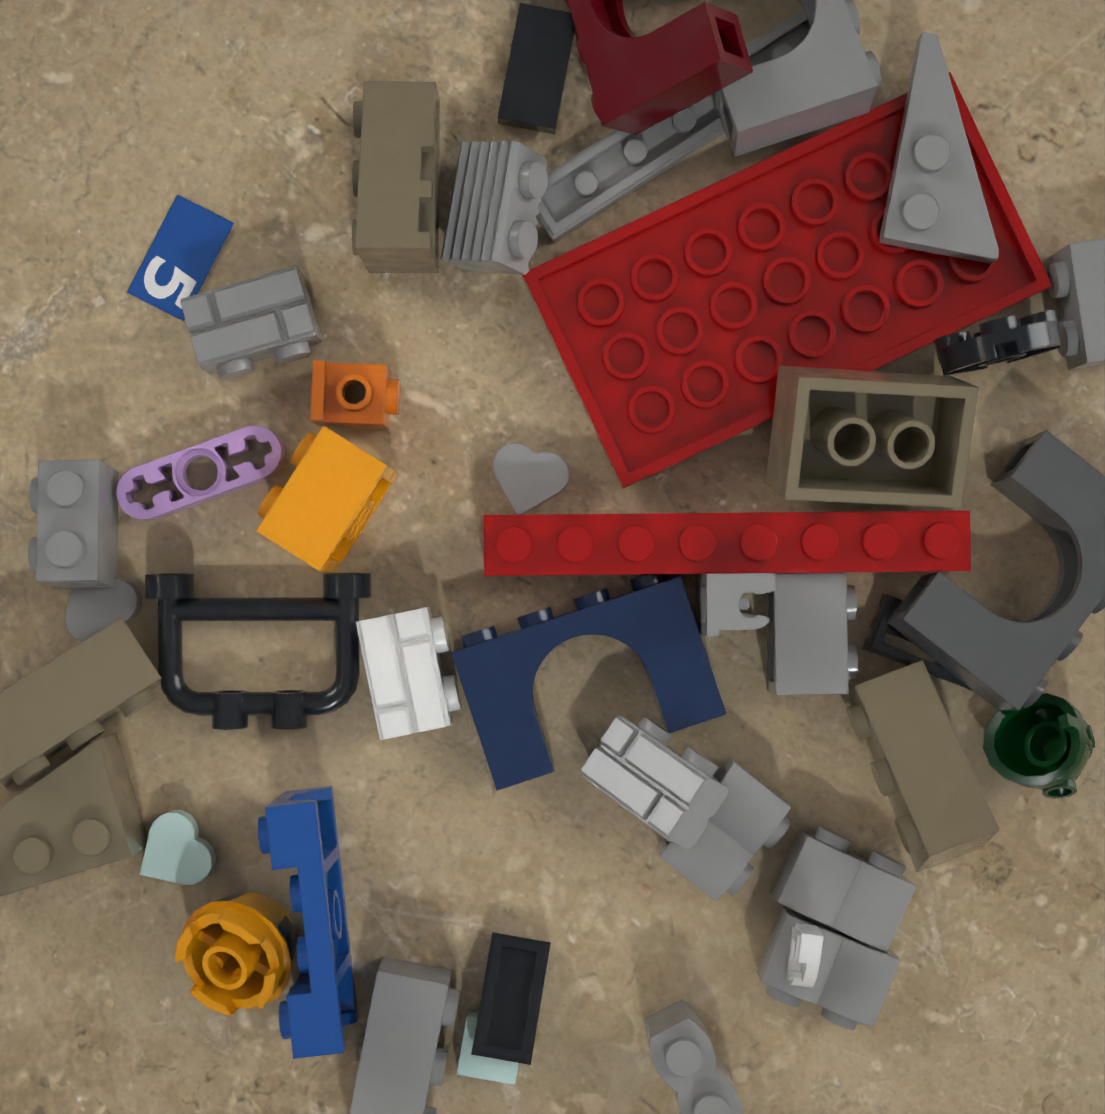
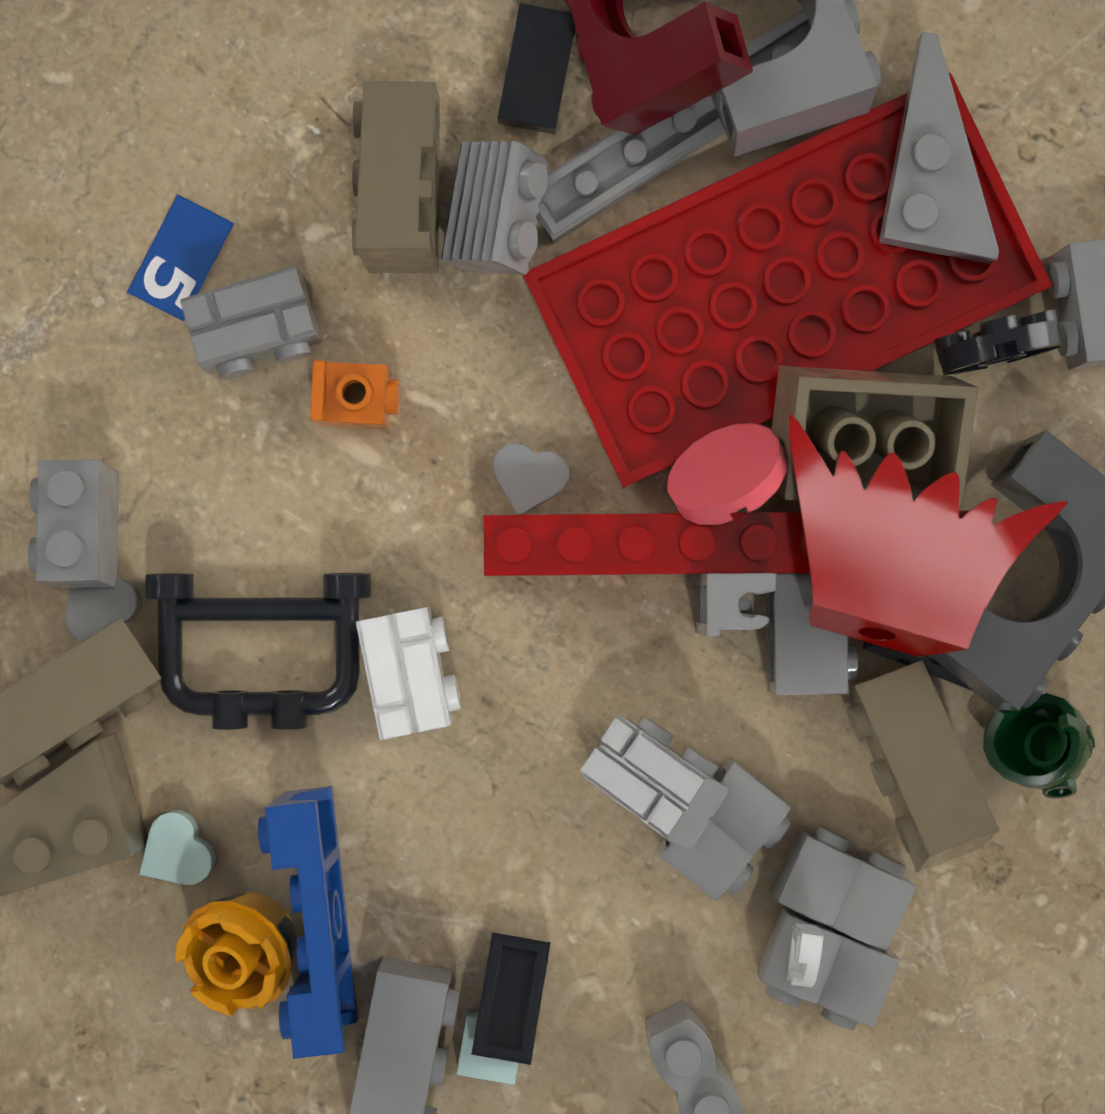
(155, 473): lavender beam -> none
(325, 500): light orange brick -> none
(502, 669): dark blue arch -> none
(726, 473): none -> coral tile
(897, 565): none -> piece

